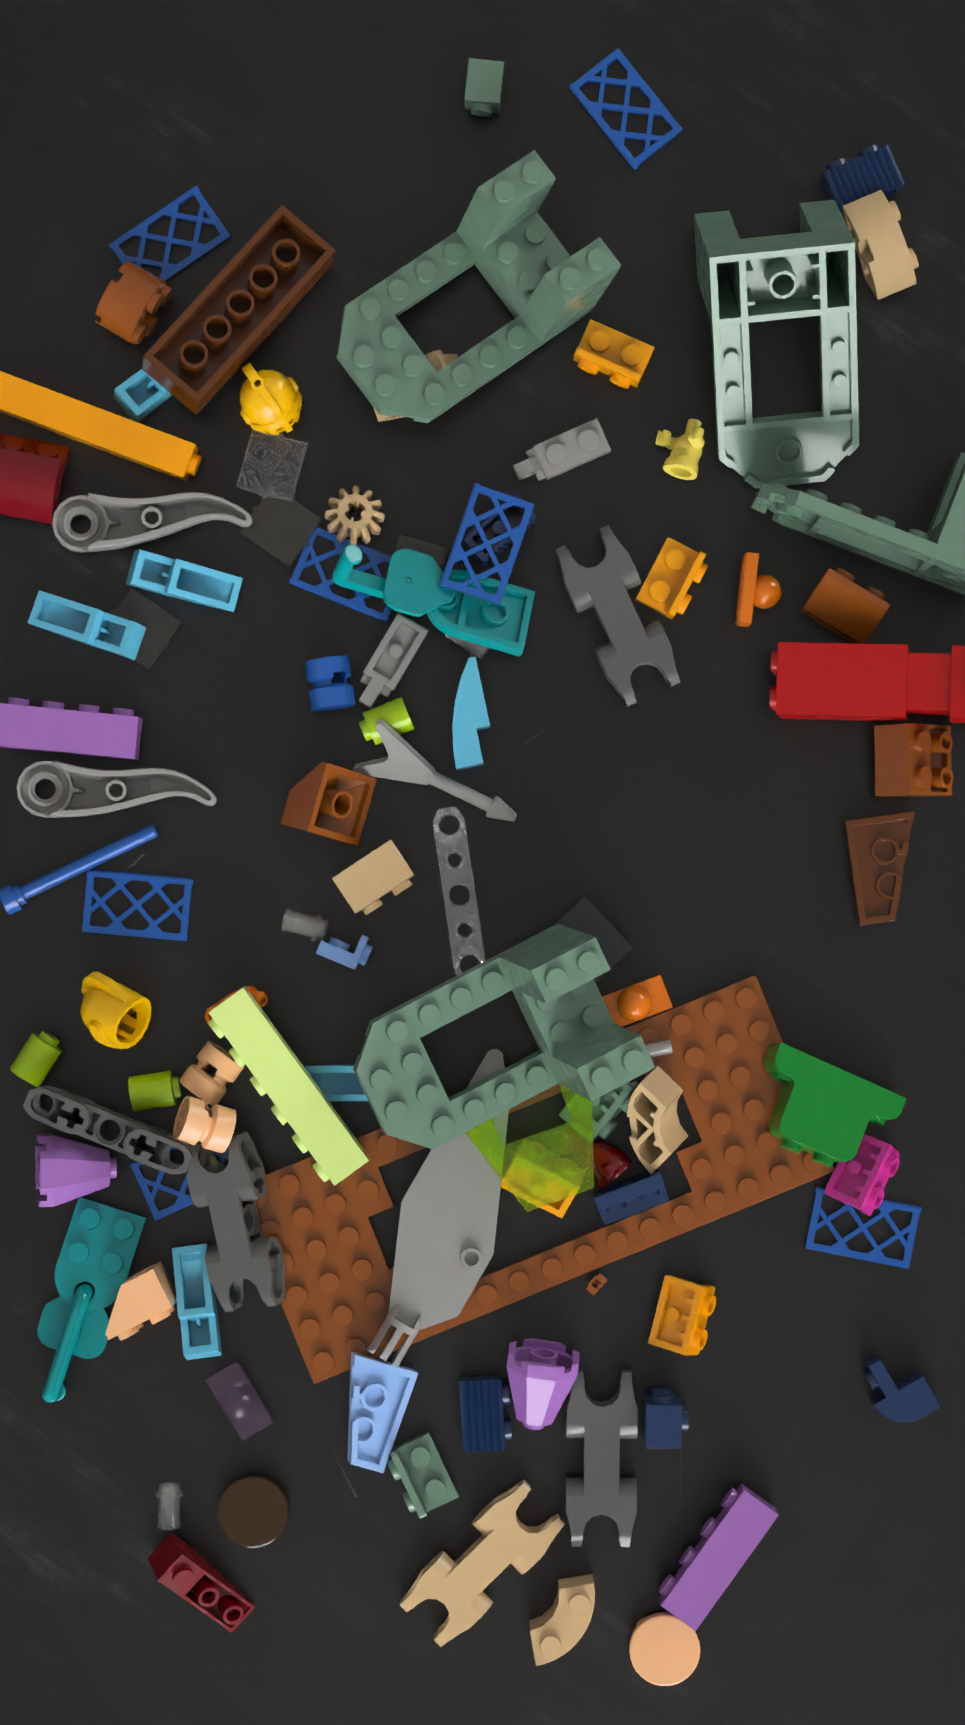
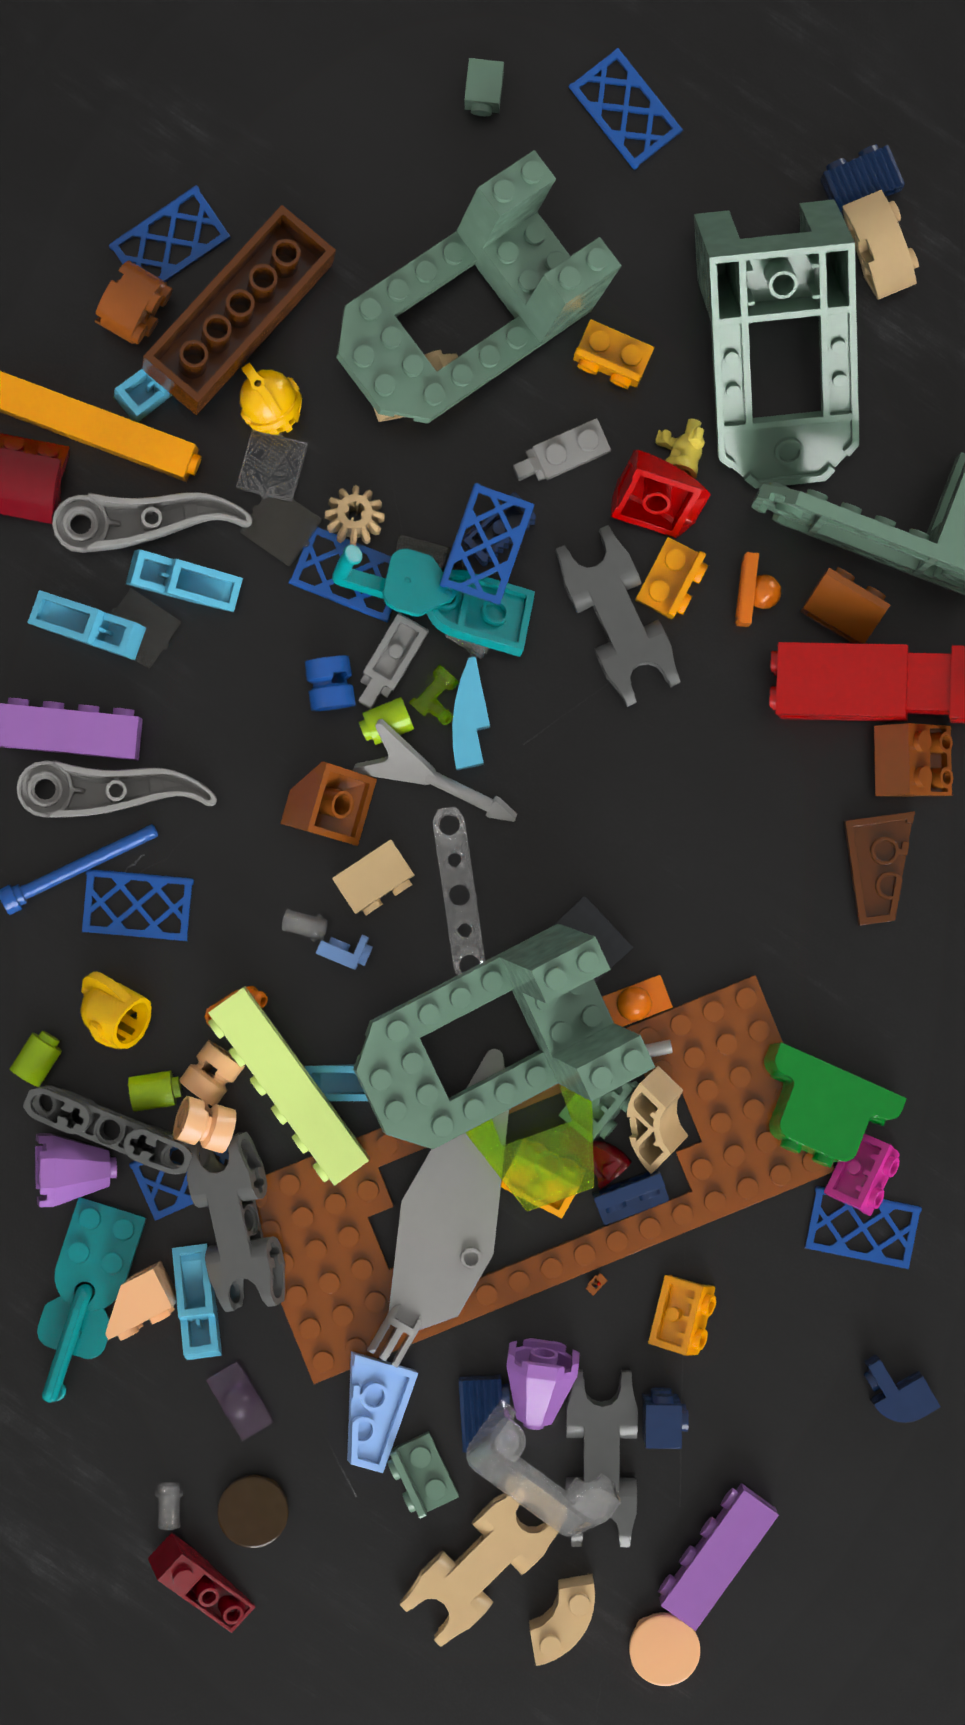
(427, 700): none -> clear neon green piece
(495, 1456): none -> clear windscreen
(657, 495): none -> red slope

